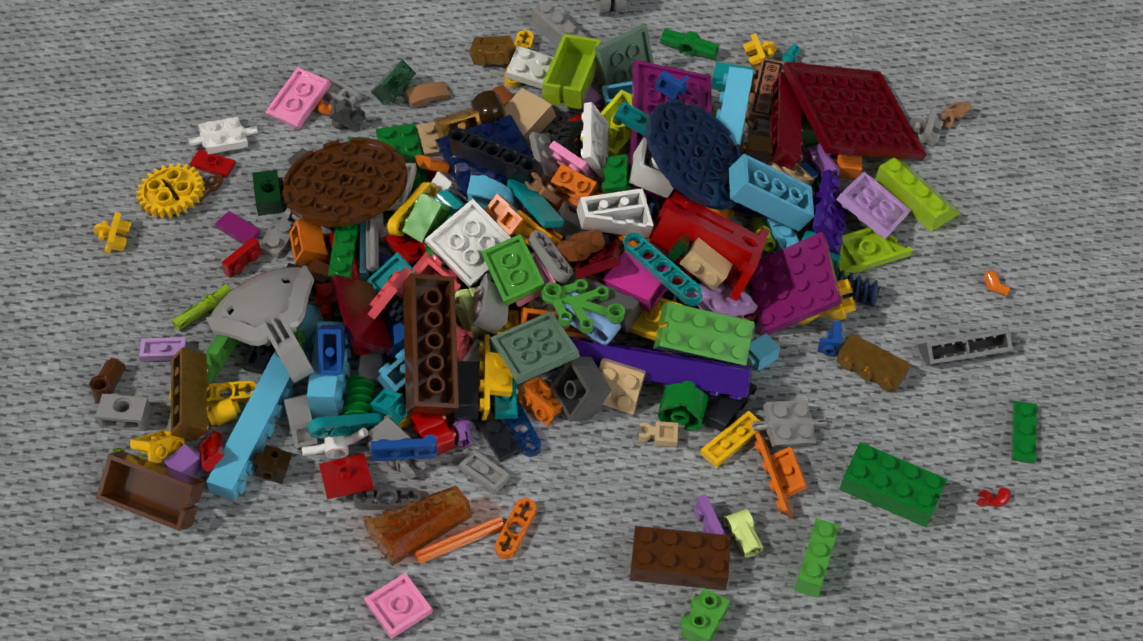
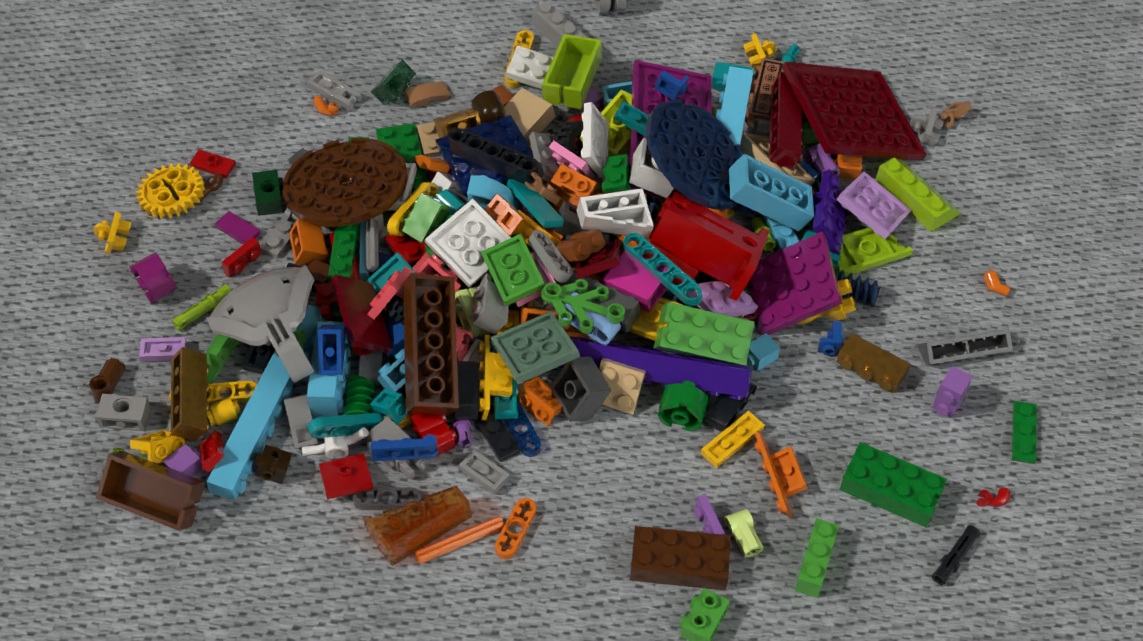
(153, 277): none -> magenta brick
(222, 135): white plate -> none
(298, 98): bright pink tile -> none
(342, 115): dark grey hips -> none
(398, 605): bright pink plate -> none
(492, 50): pearl gold brick -> none
(618, 55): sand green plate -> none
(663, 433): tan plate -> none
(680, 248): dark green plate -> none
(689, 43): green piece -> none
(706, 264): tan brick -> none
(757, 147): dark brown brick -> none
(789, 424): light grey plate -> none
(952, 392): none -> medium lavender brick
(955, 555): none -> black pin

